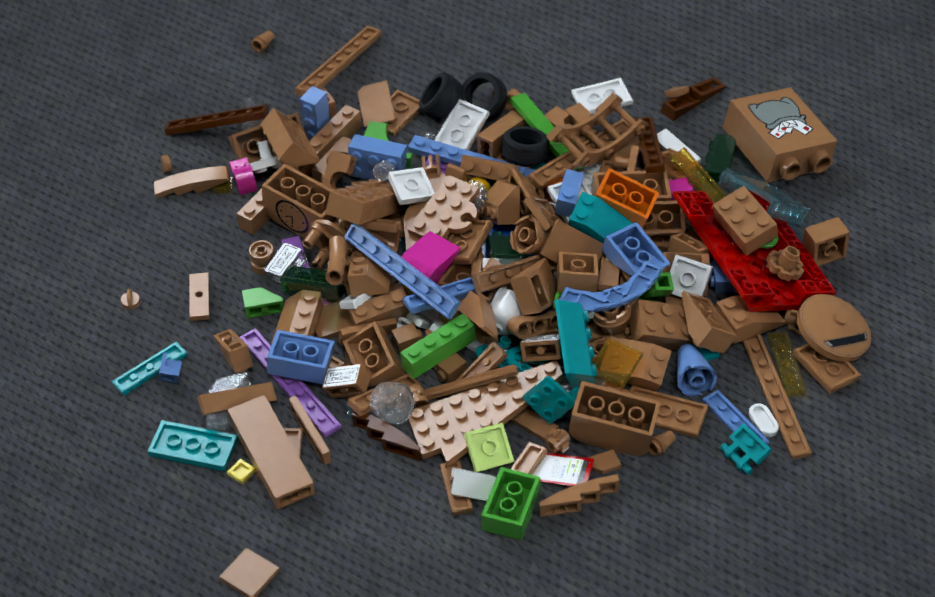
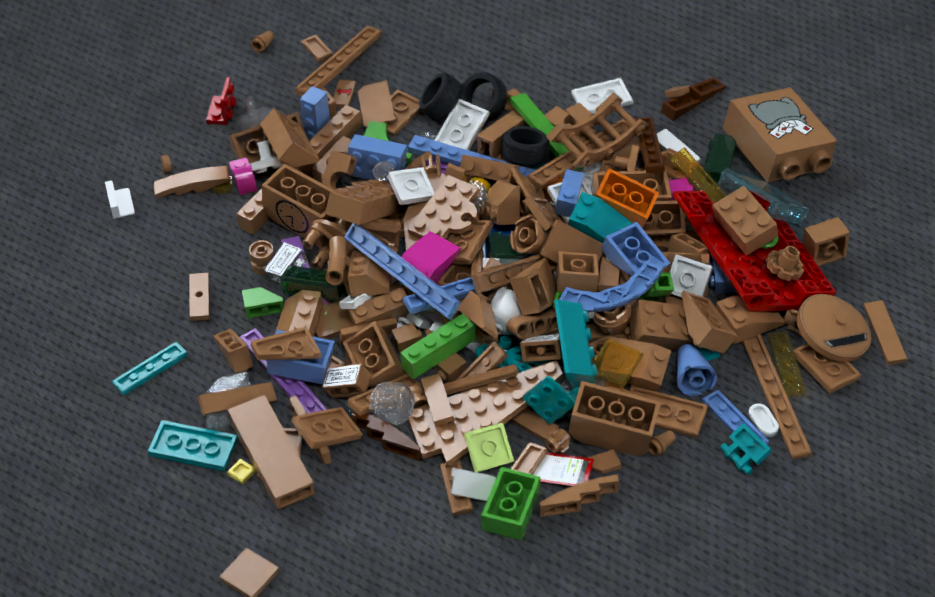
(120, 201): none -> white panel
(130, 300): medium nougat tile -> none
(169, 370): medium blue panel -> none
(217, 119): reddish brown tile -> none
(221, 106): none -> red bracket
(287, 345): none -> medium nougat wing
(317, 48): none -> medium nougat tile
(326, 427): none -> medium nougat tile
(344, 93): none -> medium nougat tile
(418, 161): none -> medium nougat tile
(437, 399): none -> tile
(885, 332): none -> medium nougat tile

